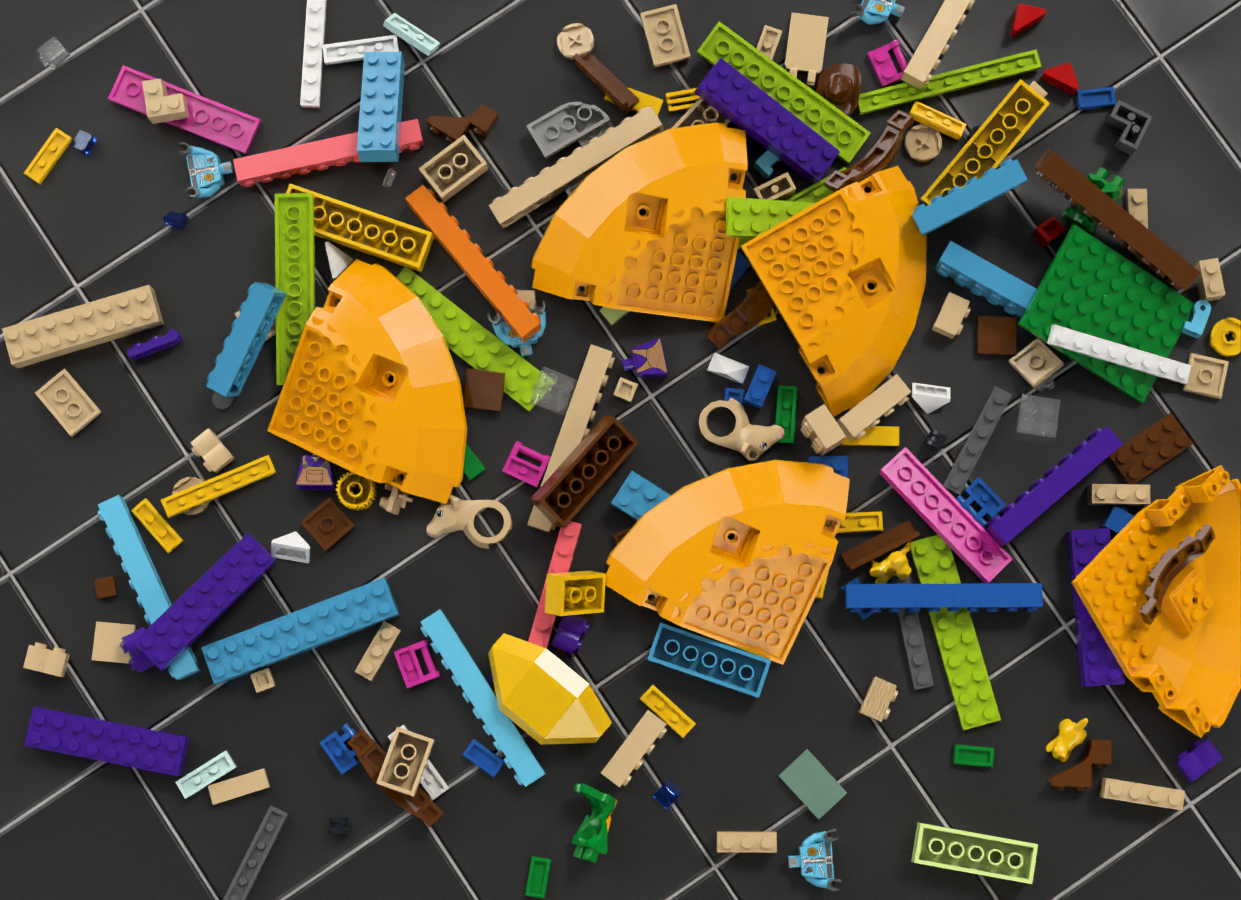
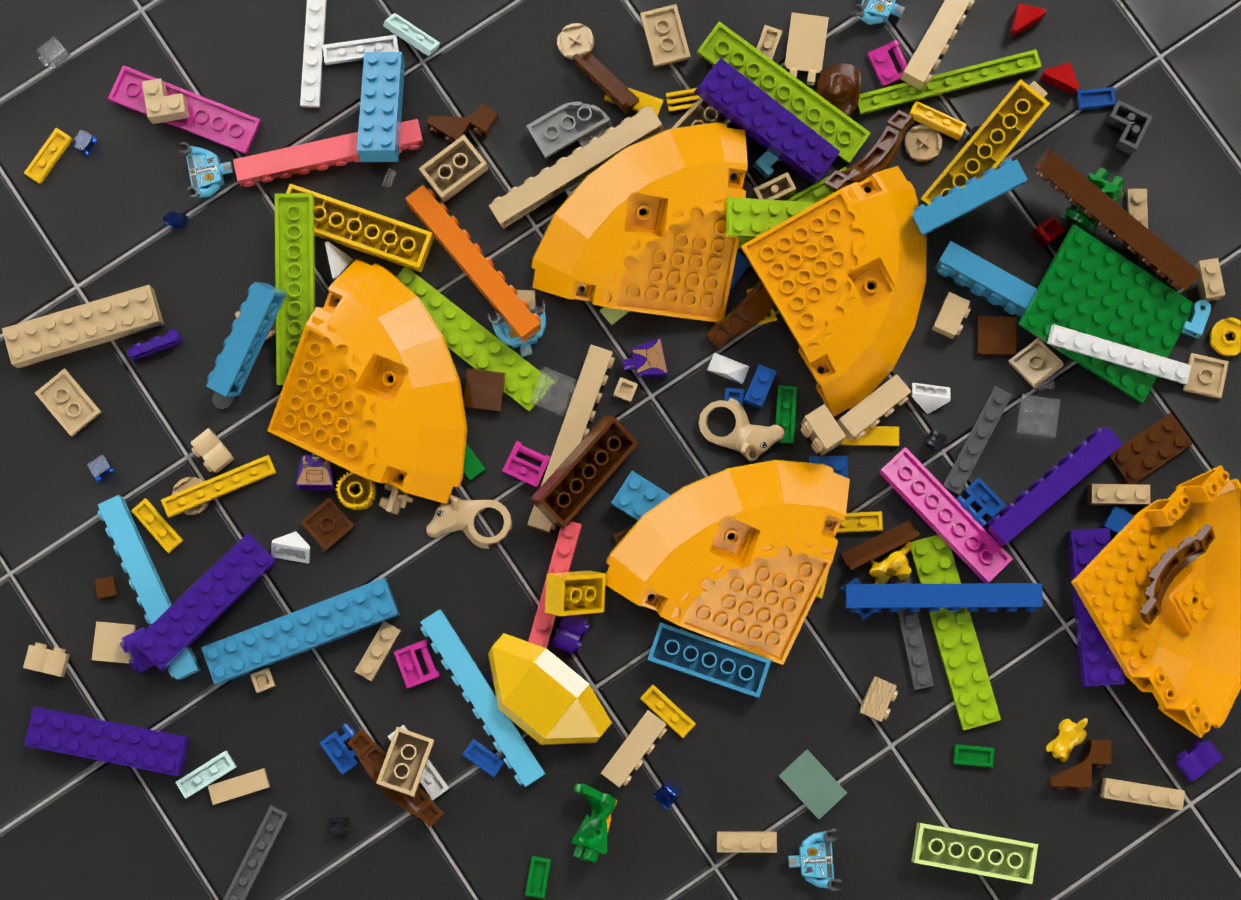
(100, 467): none -> clear blue slope

